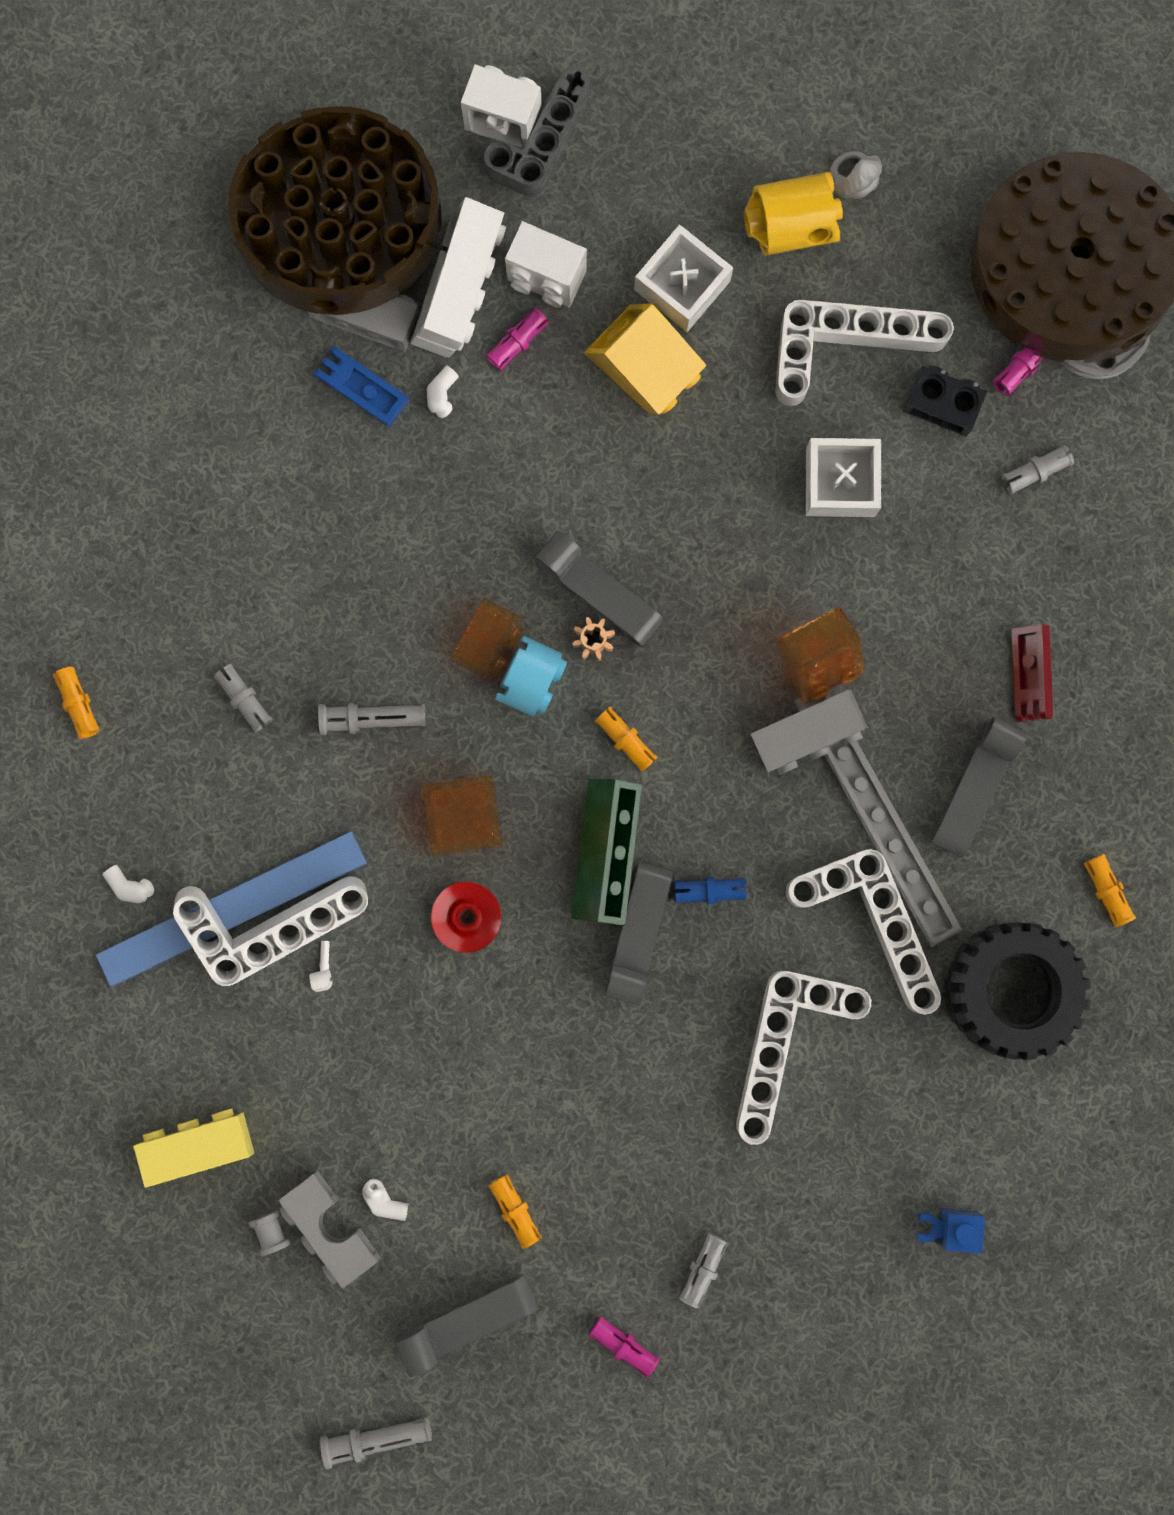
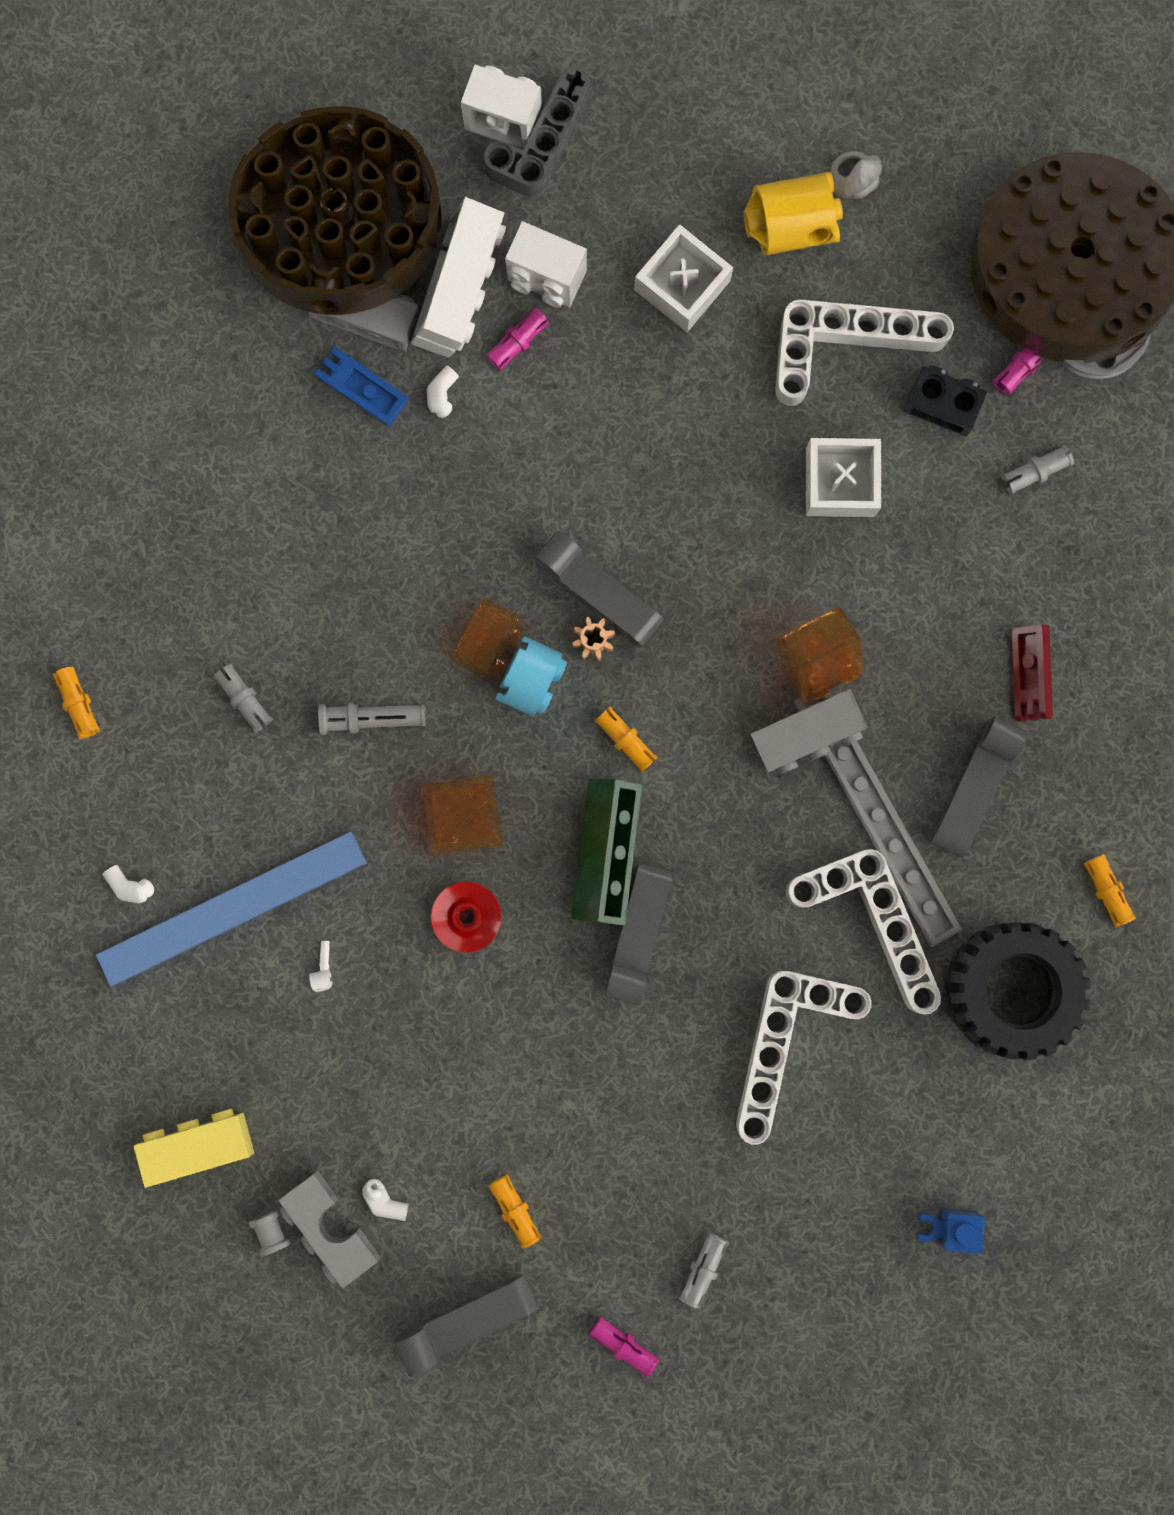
(267, 932): white beam -> none
(359, 1444): light grey pin -> none
(646, 358): yellow slope -> none
(710, 890): blue pin -> none

